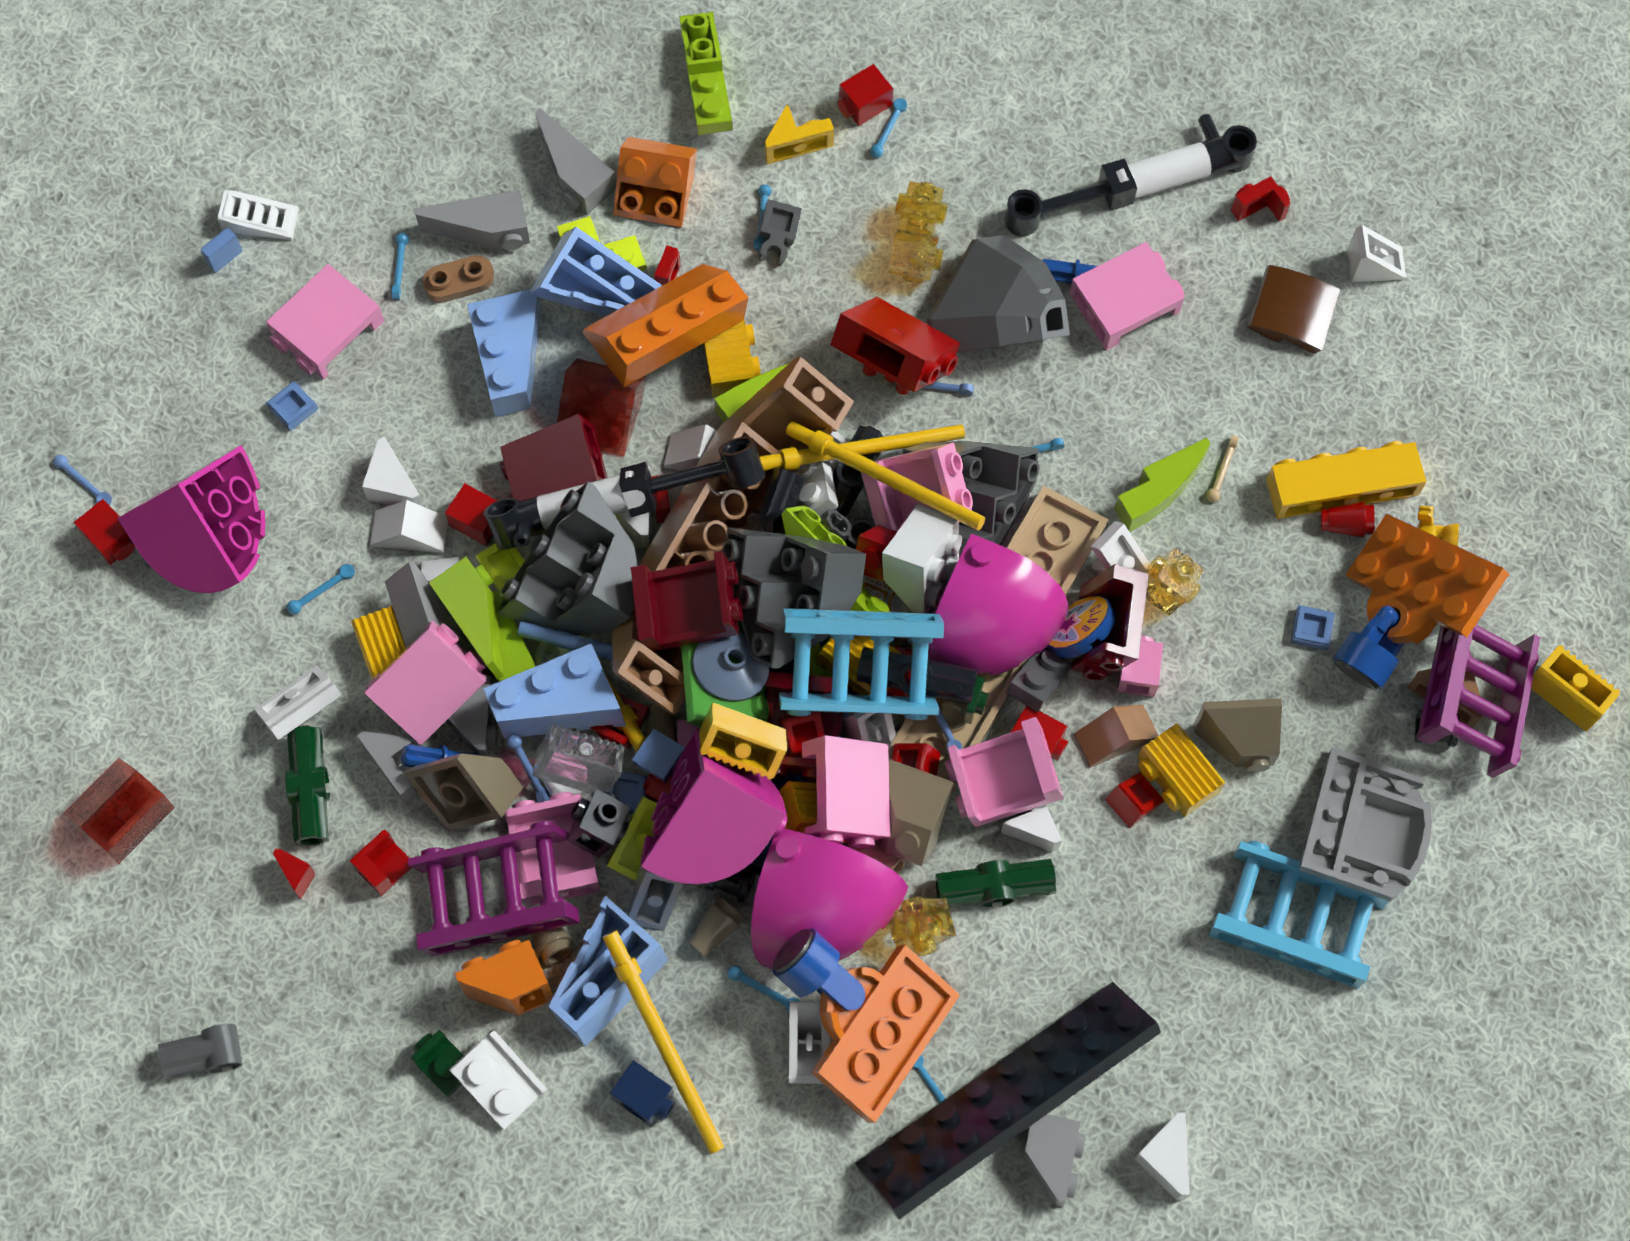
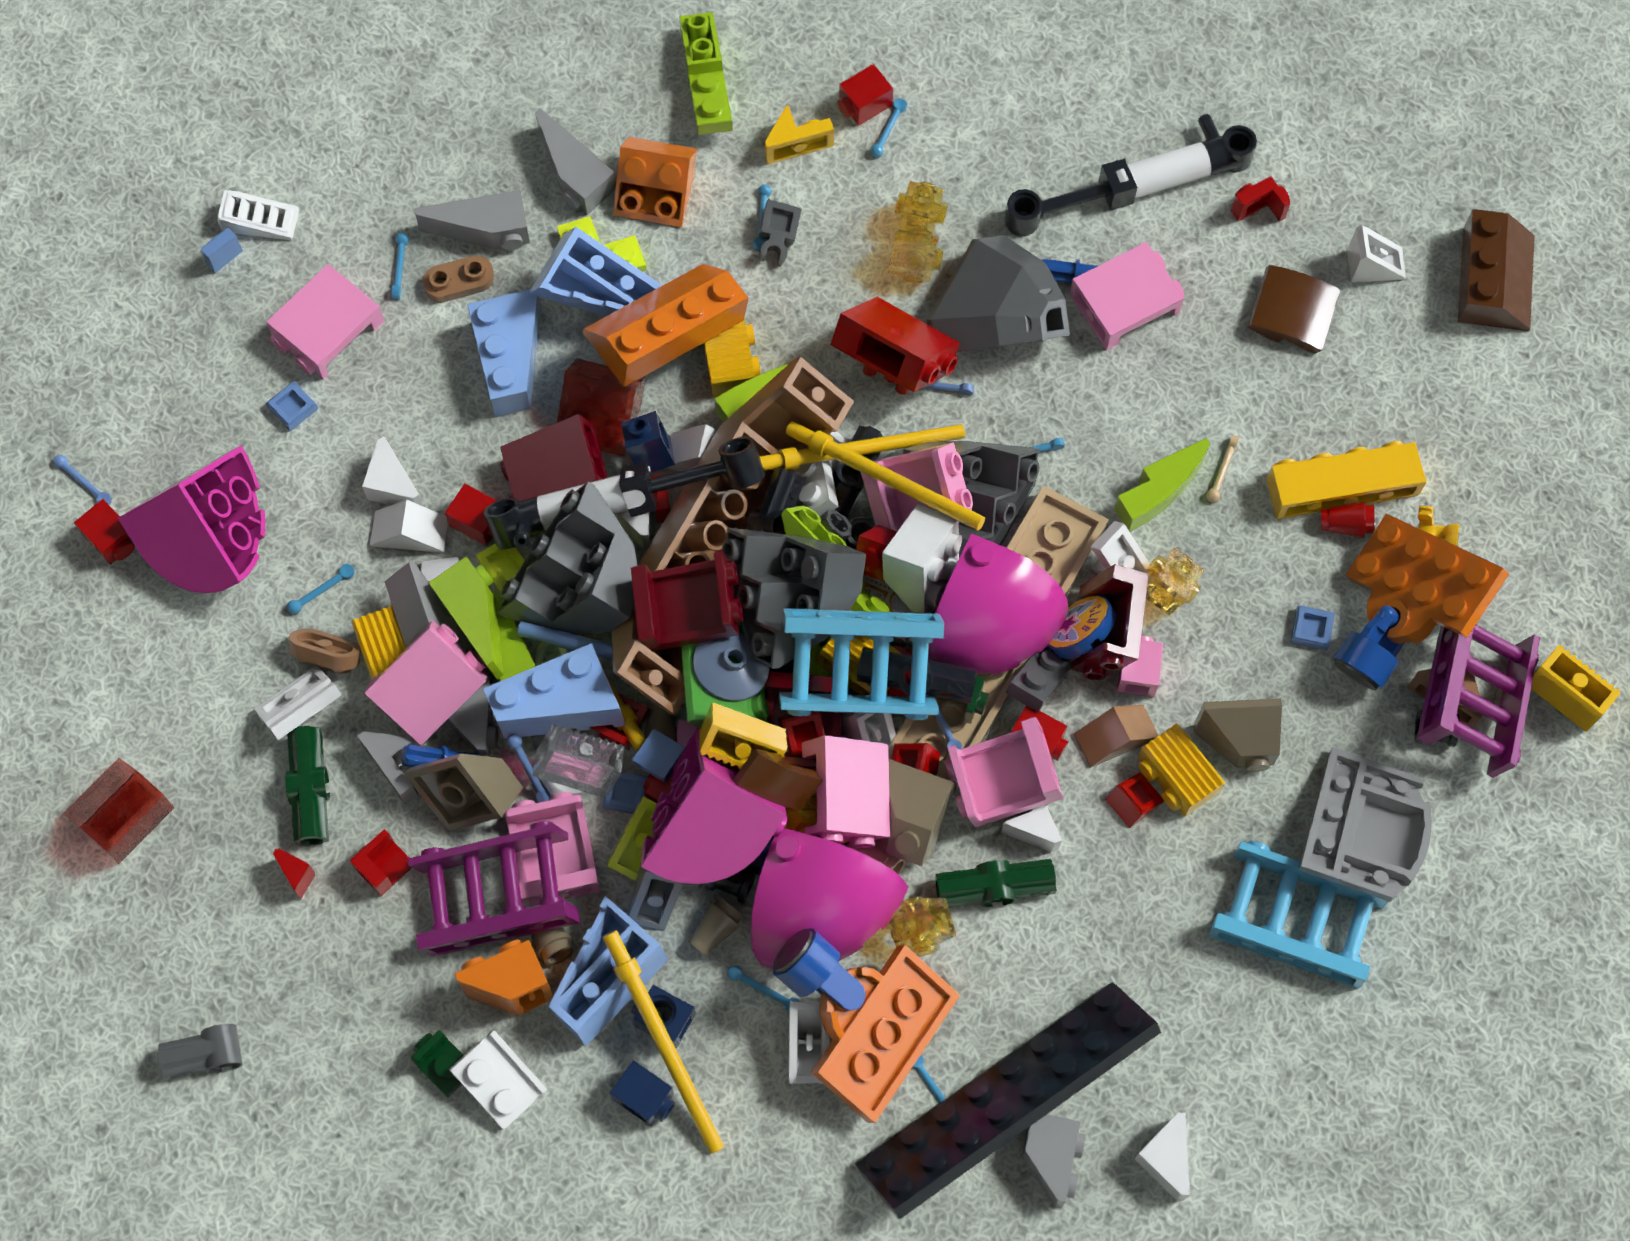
(324, 650): none -> medium nougat plate
(598, 822): black brick -> none
(648, 441): none -> dark blue brick
(668, 265): red tile -> none
(681, 1014): none -> dark blue brick
(776, 780): none -> reddish brown slope
(1496, 271): none -> reddish brown slope

